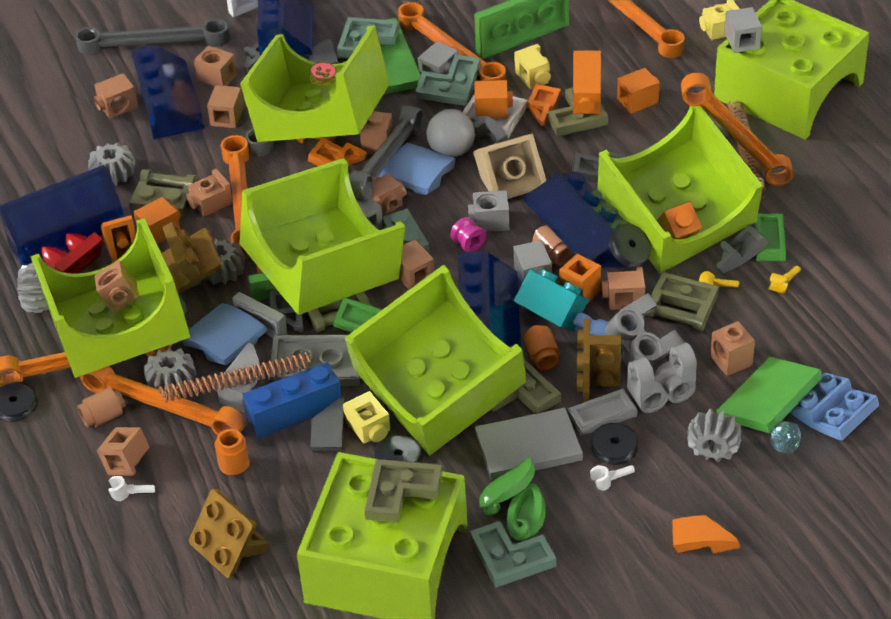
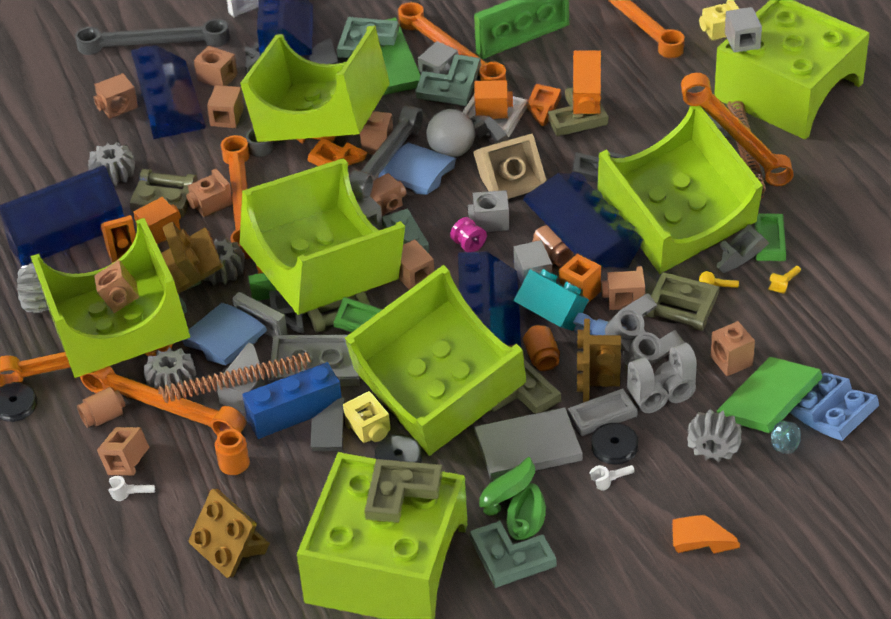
(82, 252): red tile -> none
(323, 74): tile -> none
(532, 66): light yellow brick -> none
(632, 254): black piece -> none
(638, 90): orange brick -> none
(680, 221): orange brick -> none

